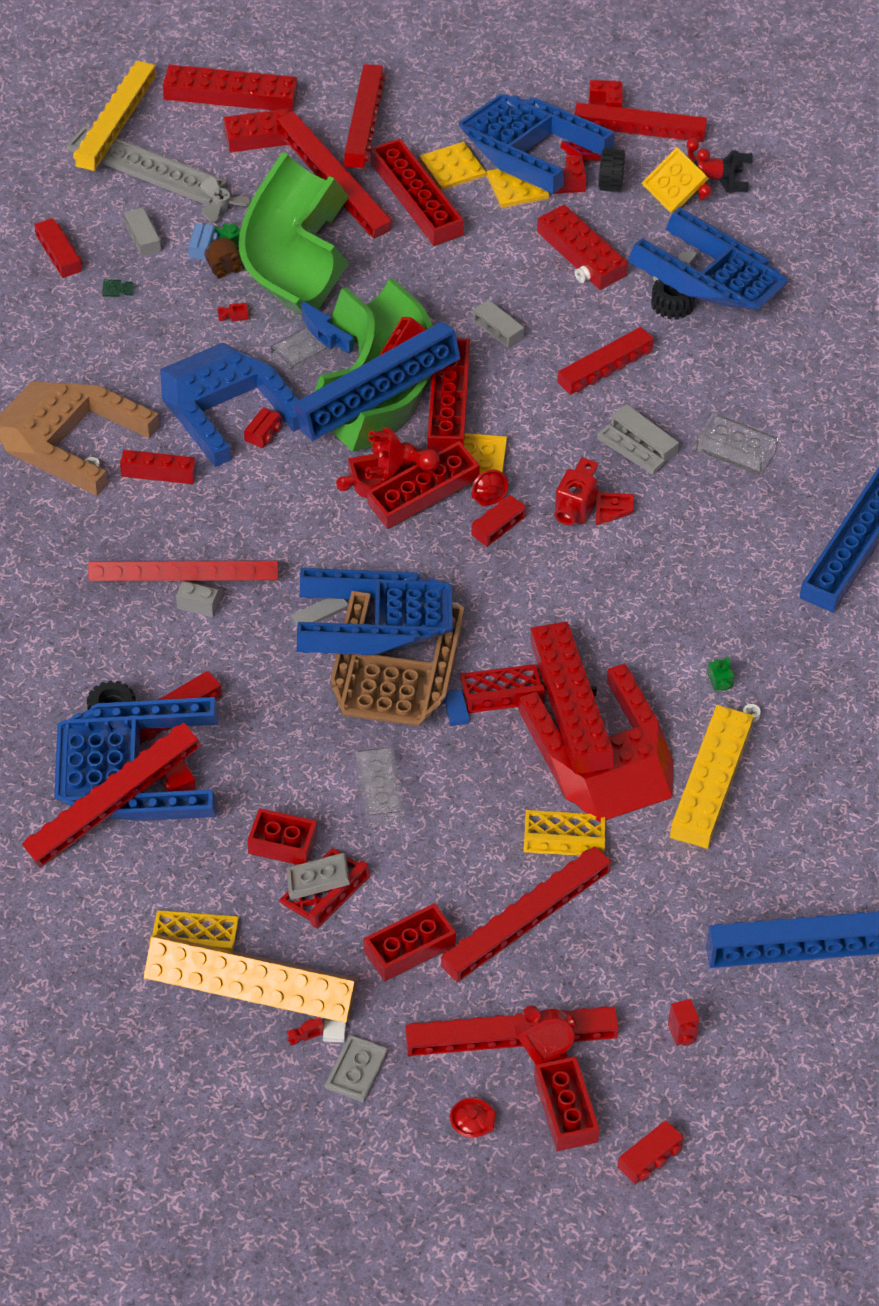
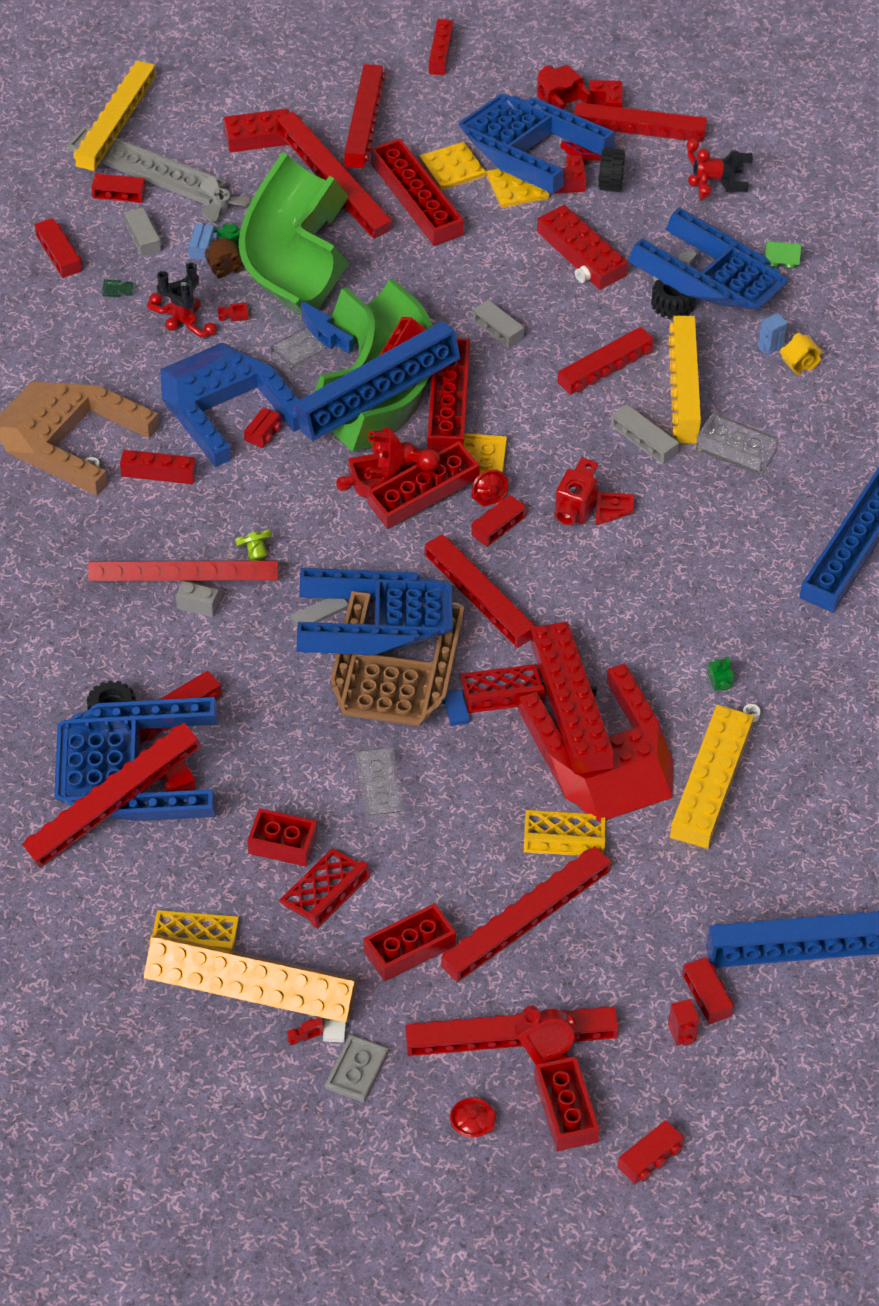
(118, 188): none -> red brick
(182, 302): none -> wheel
(230, 88): red brick -> none
(255, 544): none -> lime plate
(317, 876): light grey tile -> none
(441, 47): none -> red brick
(479, 590): none -> red brick
(561, 86): none -> red piece
(630, 449): light grey plate -> none
(674, 180): yellow plate -> none
(684, 379): none -> yellow brick
(708, 990): none -> red brick
(772, 334): none -> medium blue brick
(783, 253): none -> bright green slope
(801, 353): none -> yellow brick

